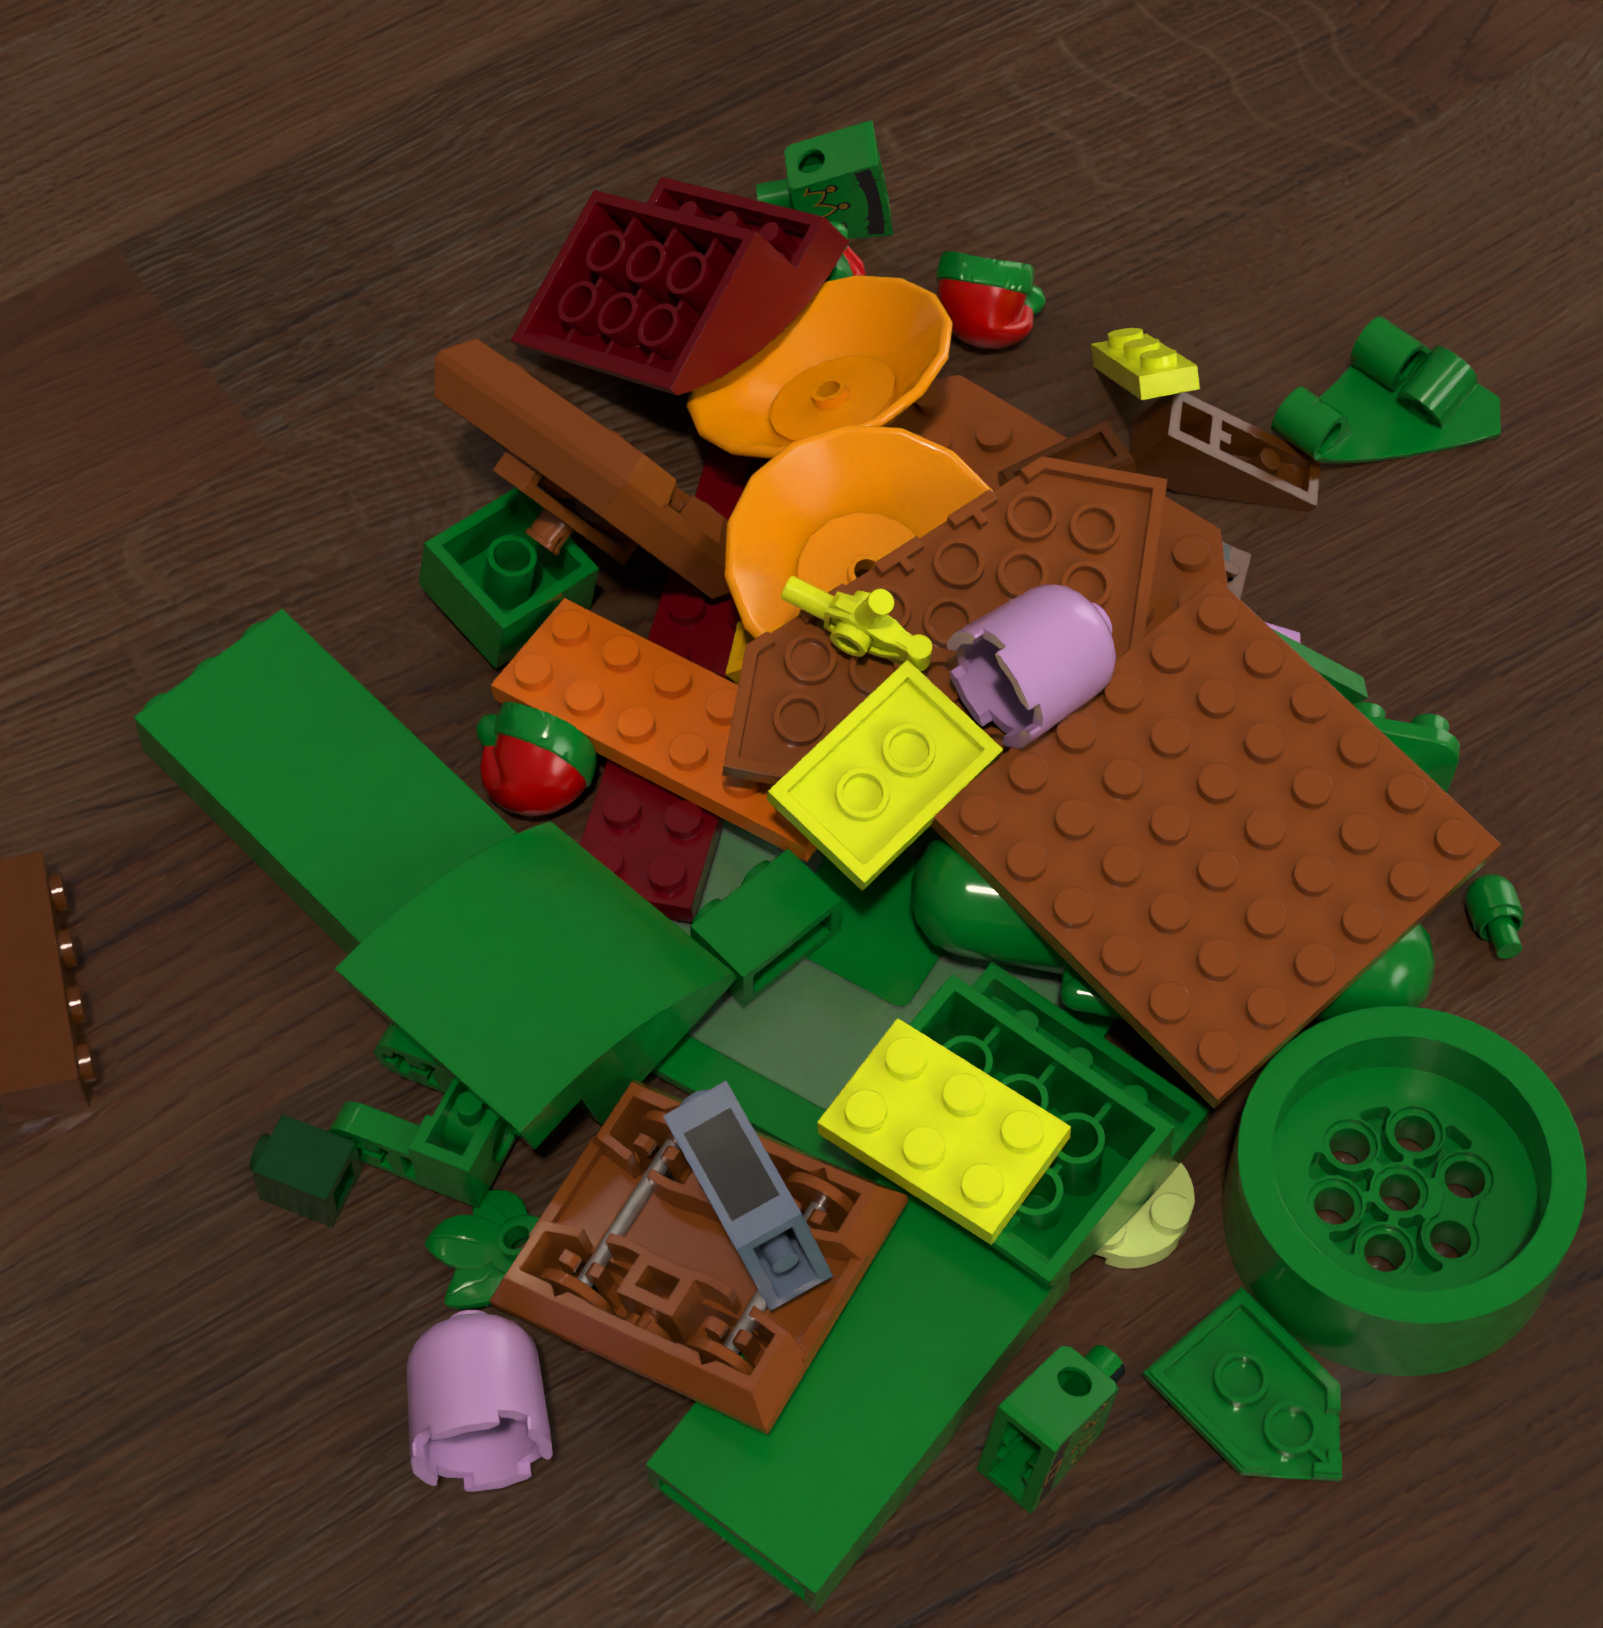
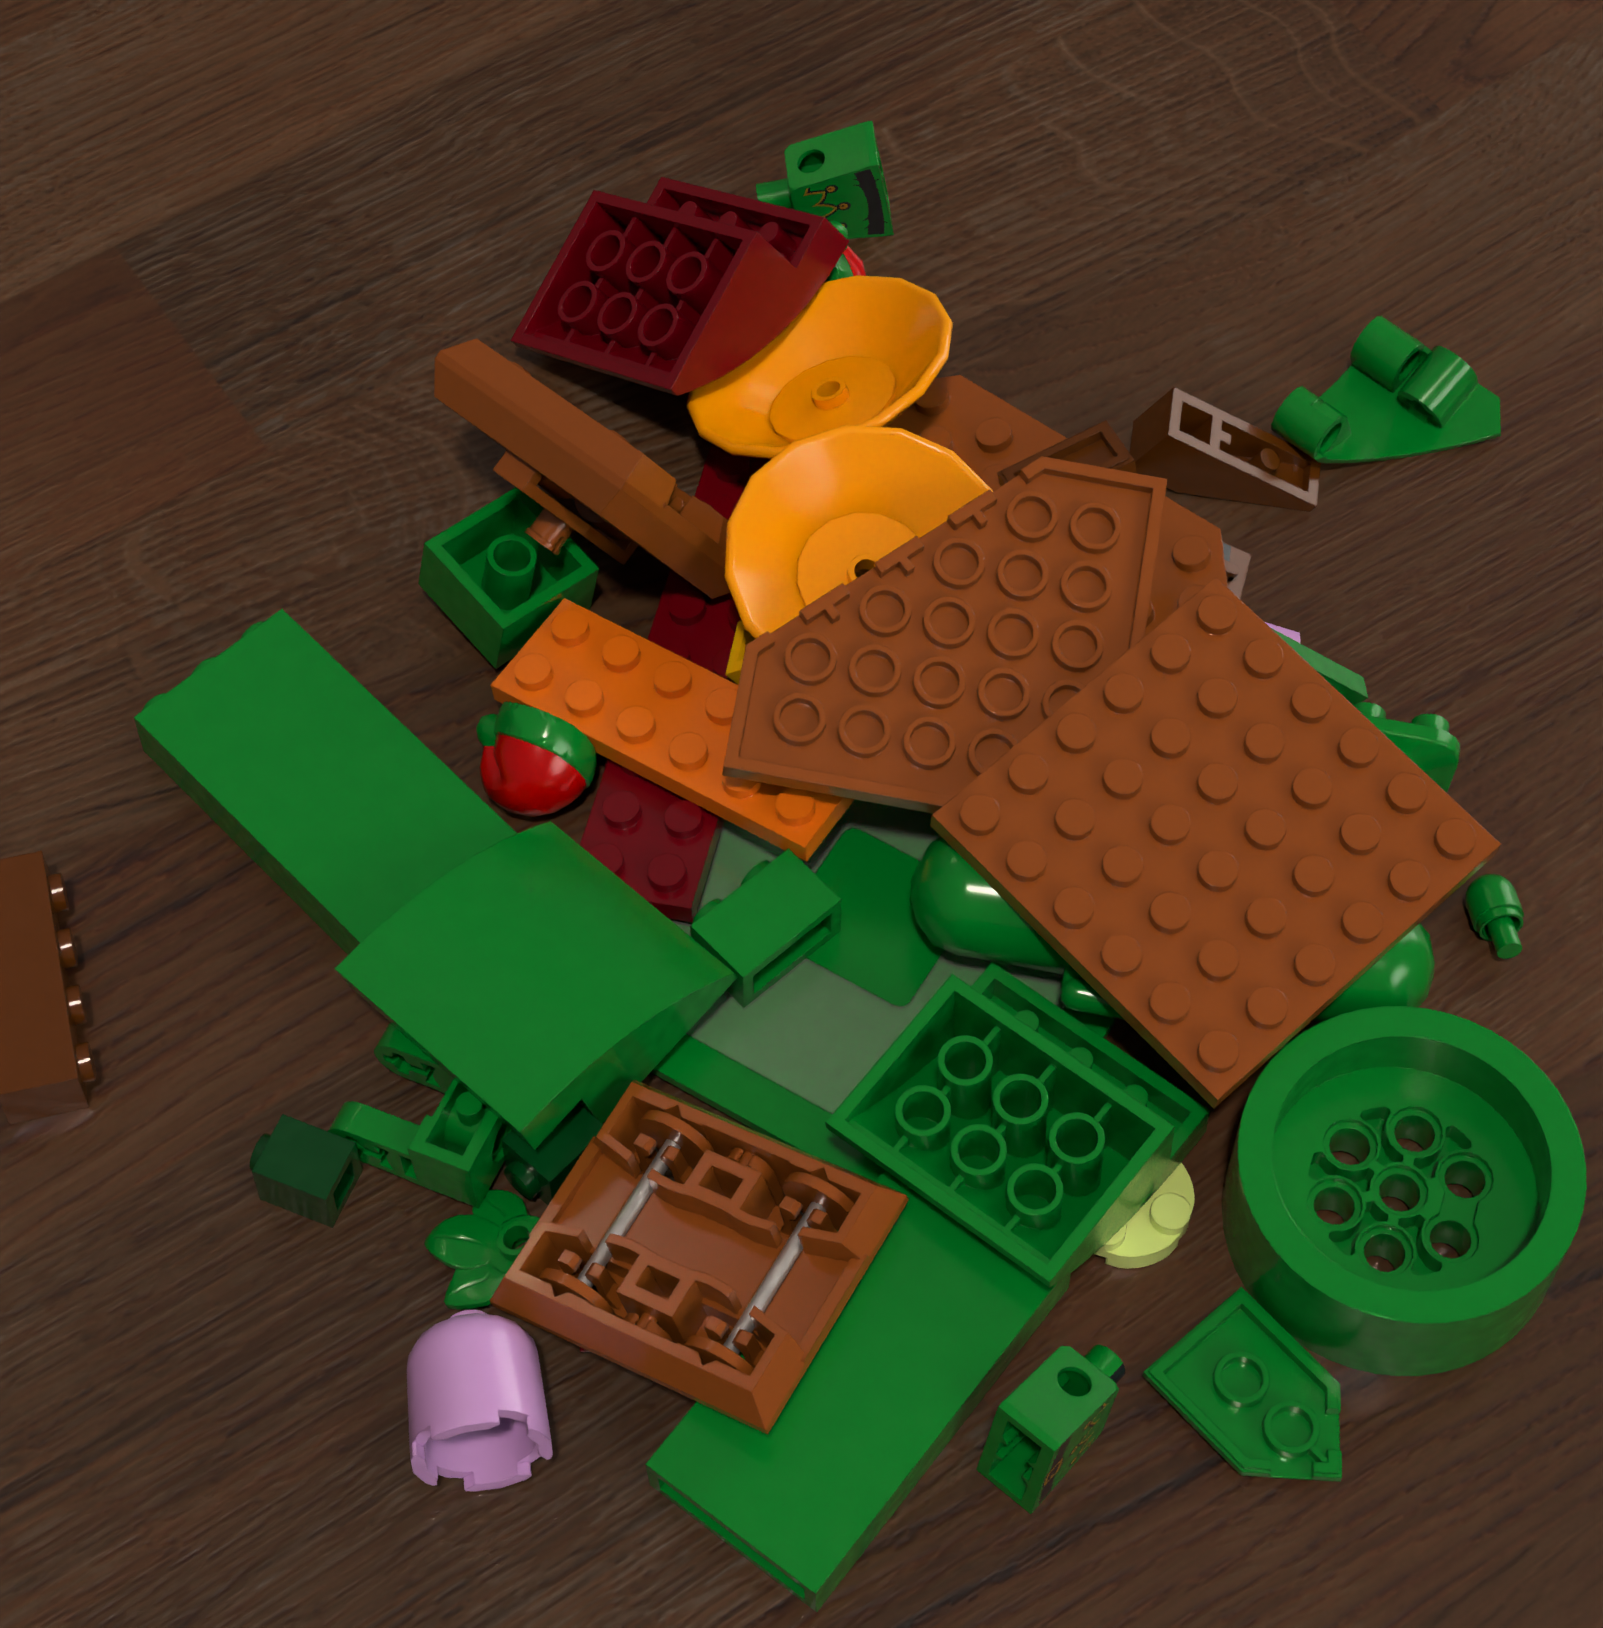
(546, 1167): none -> dark green brick
(748, 1195): sand blue brick -> none
(861, 623): neon yellow piece -> none
(883, 774): neon yellow plate -> none
(944, 1130): neon yellow plate -> none
(988, 299): red piece -> none
(1033, 661): lavender cylinder -> none
(1144, 364): neon yellow plate -> none

